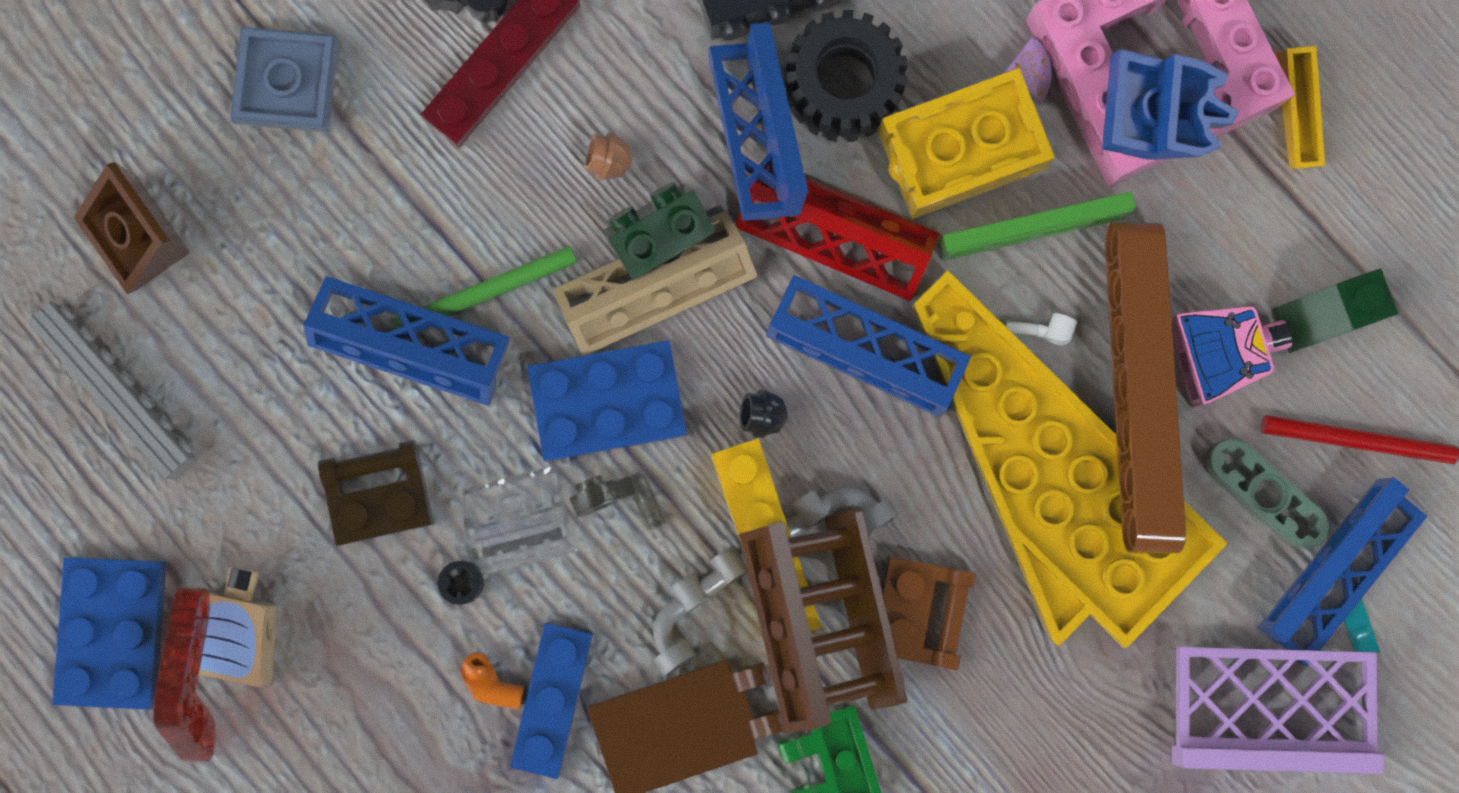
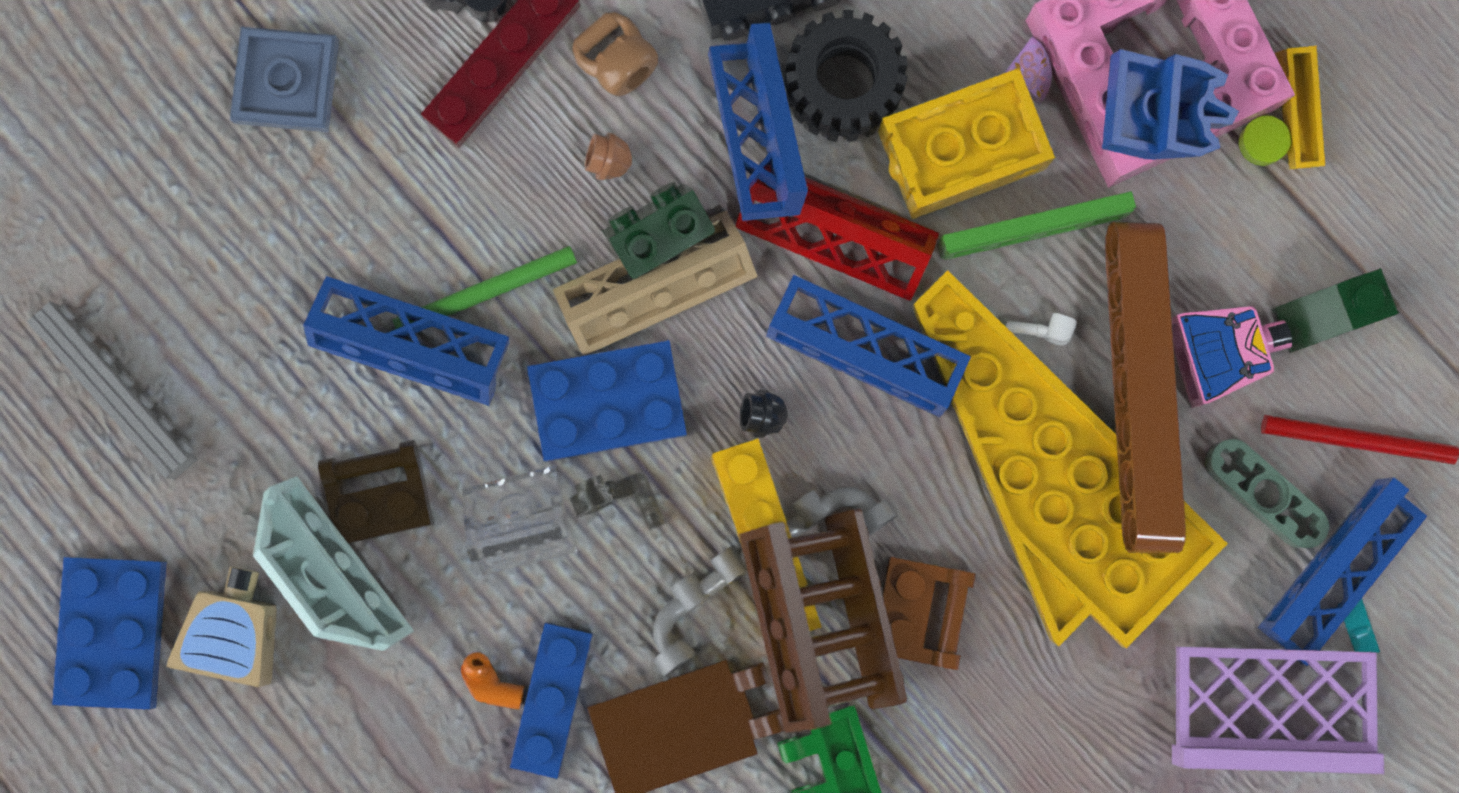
(128, 228): reddish brown slope -> none
(176, 707): clear red beam -> none
(322, 572): none -> light aqua wedge
(445, 582): black bush -> none
(624, 62): none -> medium nougat piece
(1264, 140): none -> lime tile

